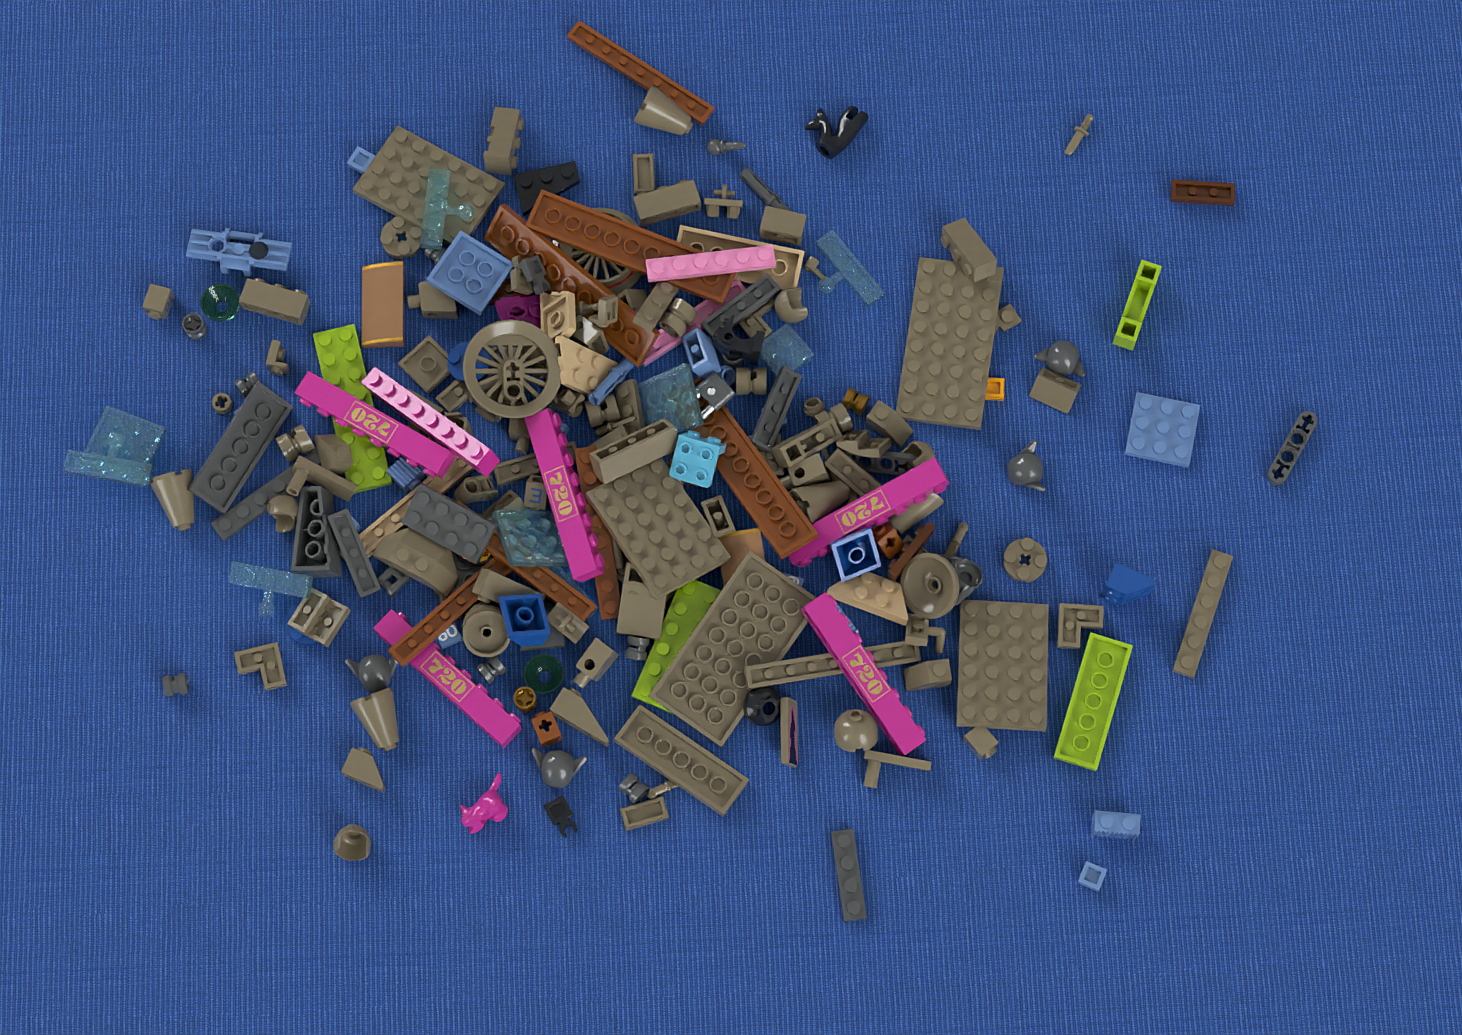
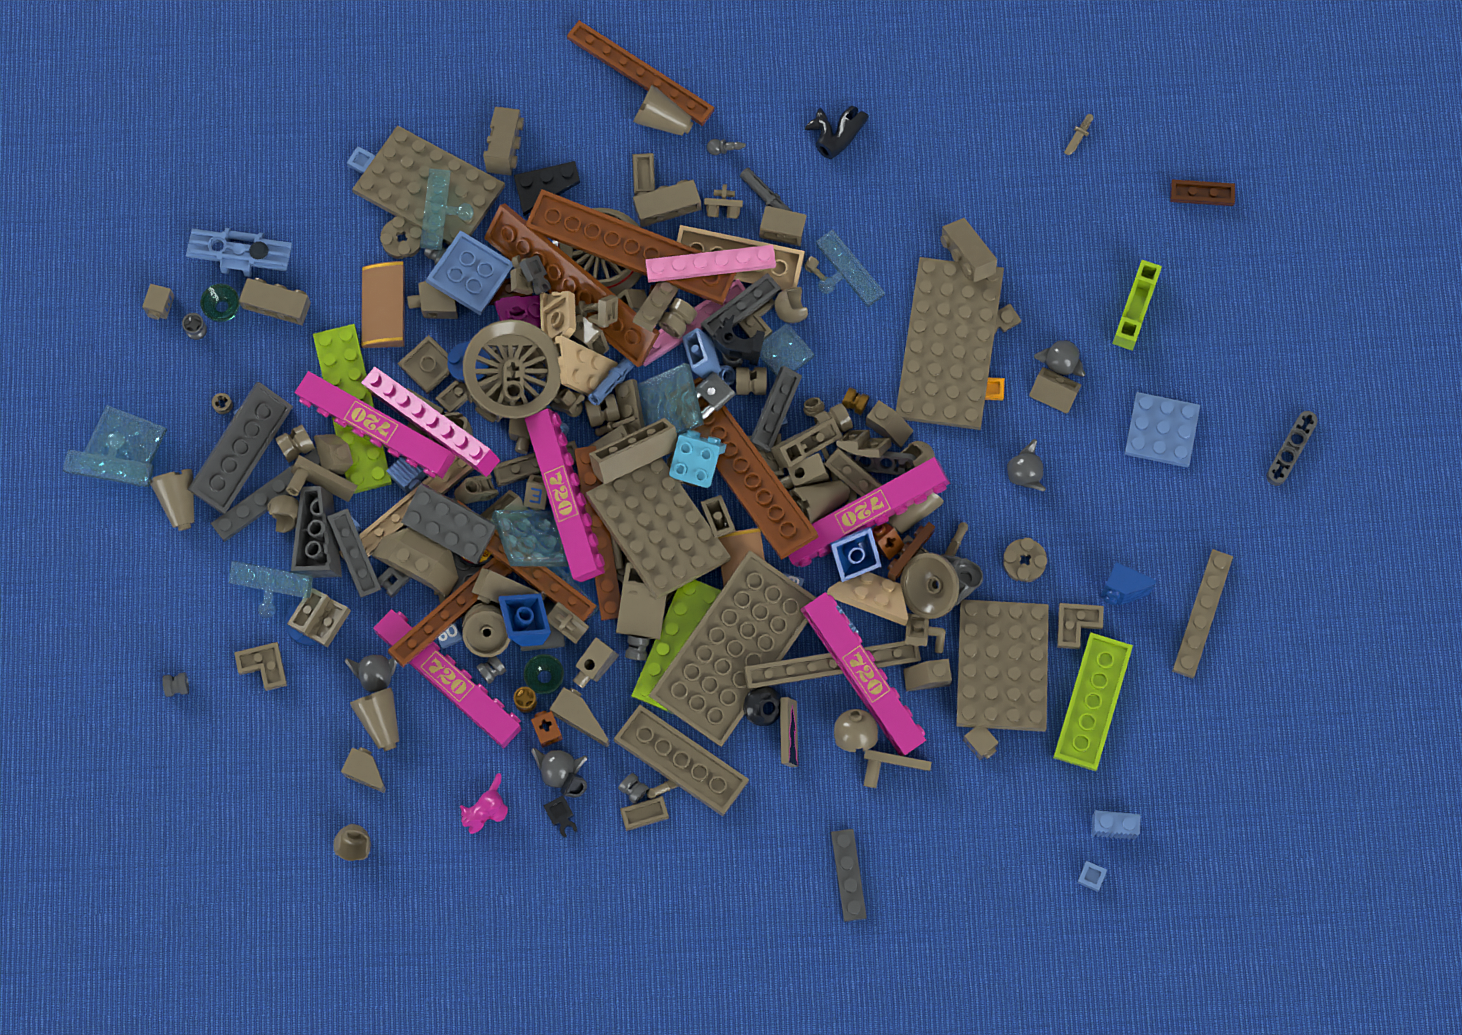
(245, 385): dark grey wheel -> none
(275, 357): dark tan bracket -> none
(574, 786): none -> black tile

